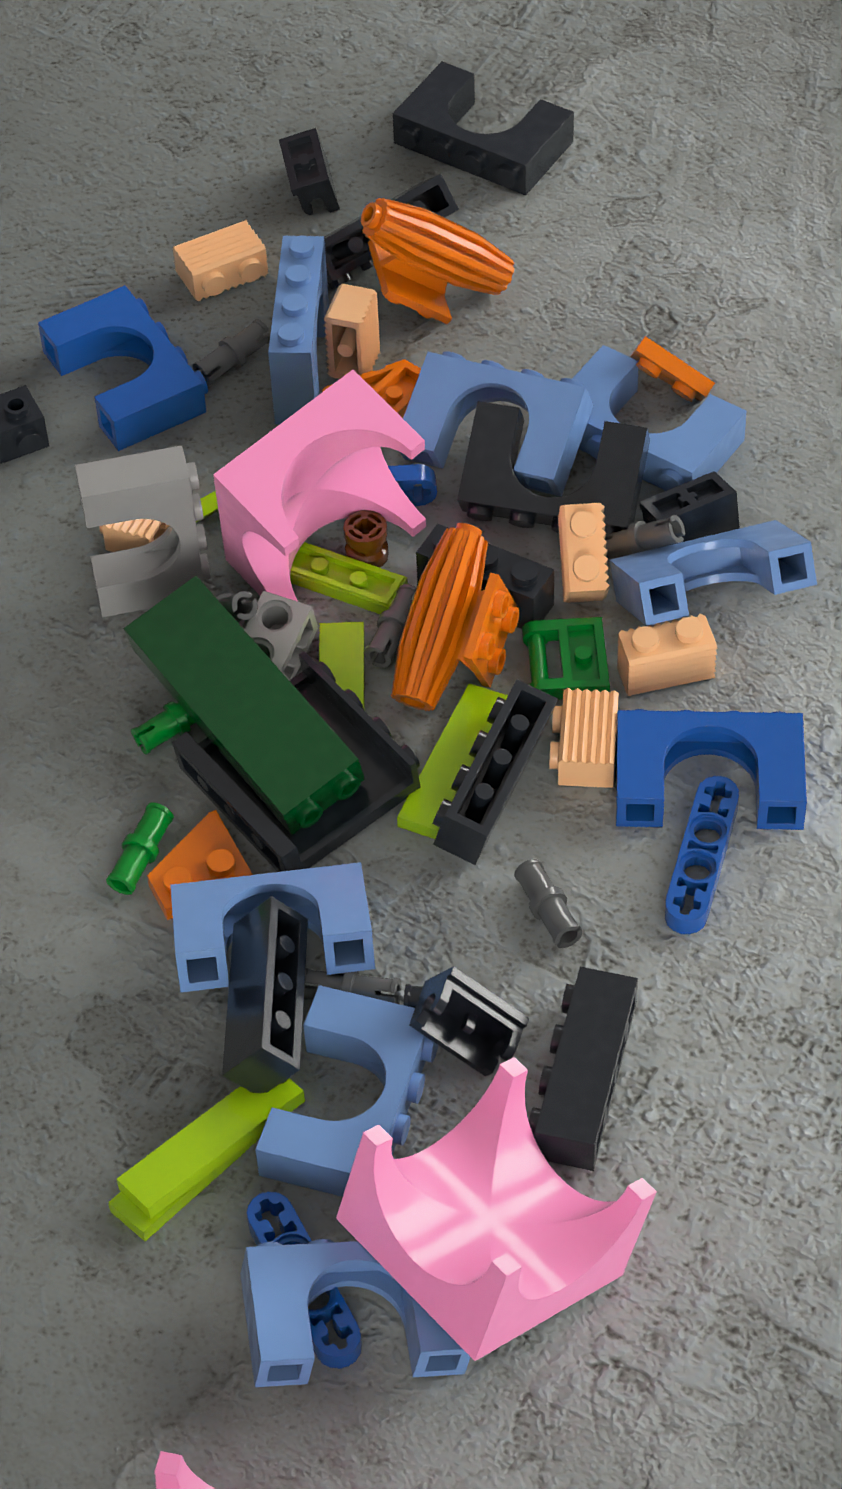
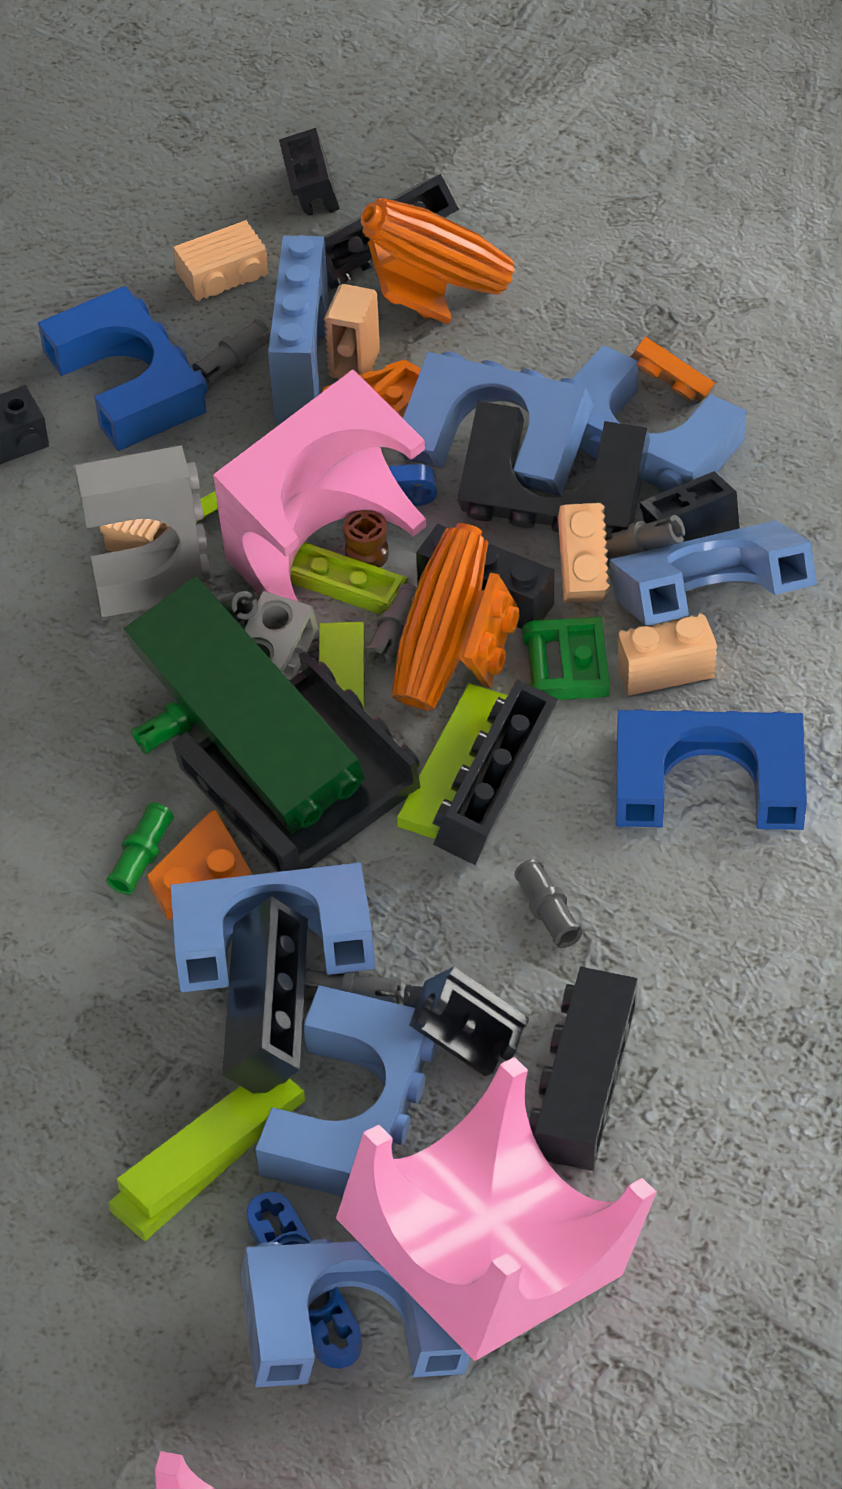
(507, 158): black arch -> none
(586, 738): light nougat brick -> none
(701, 853): blue beam -> none

